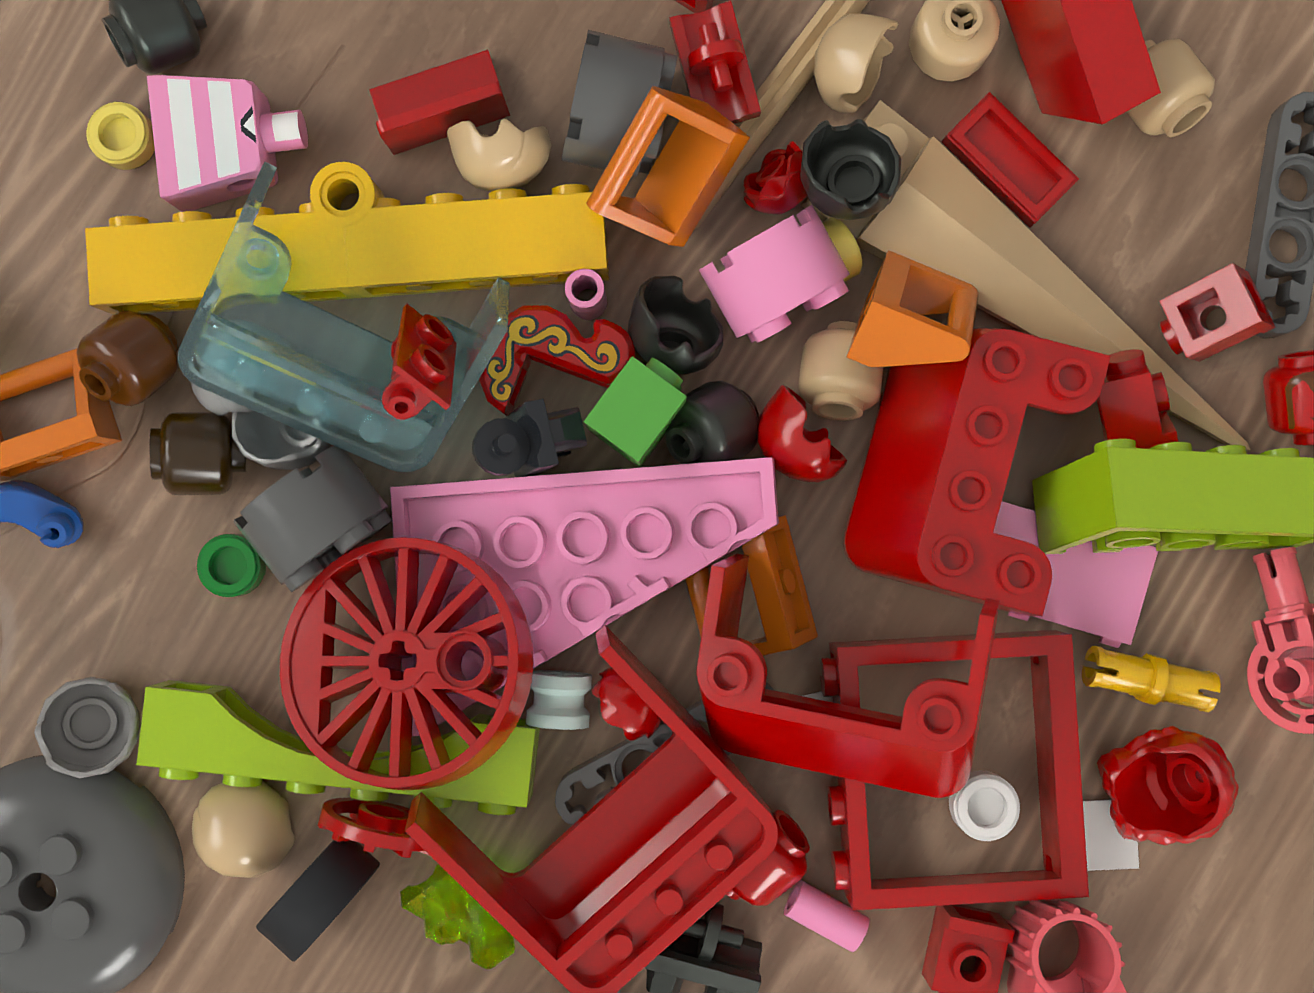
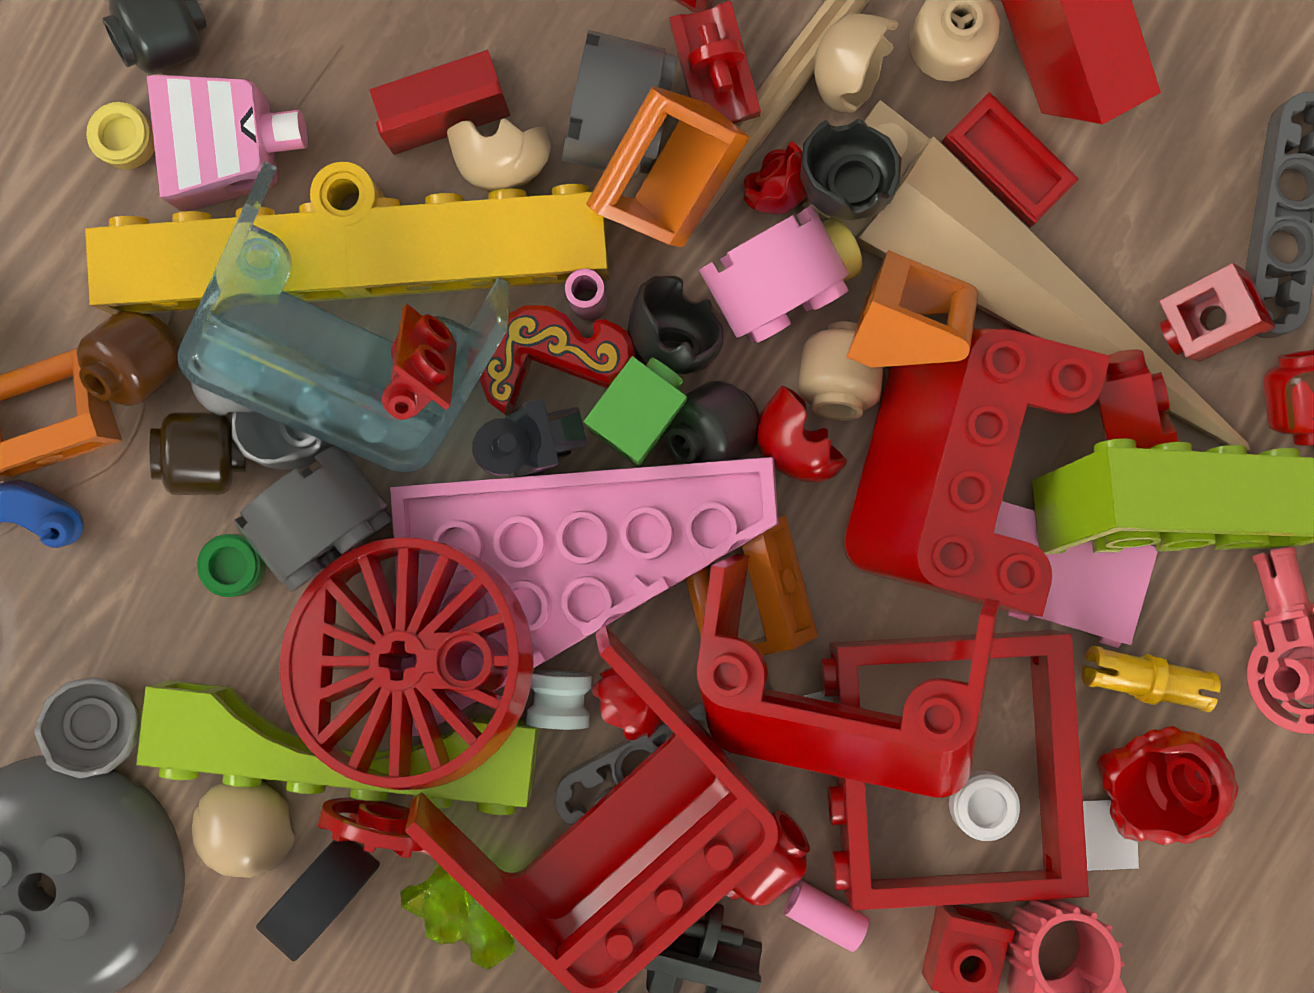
(1183, 86): tan head -> none

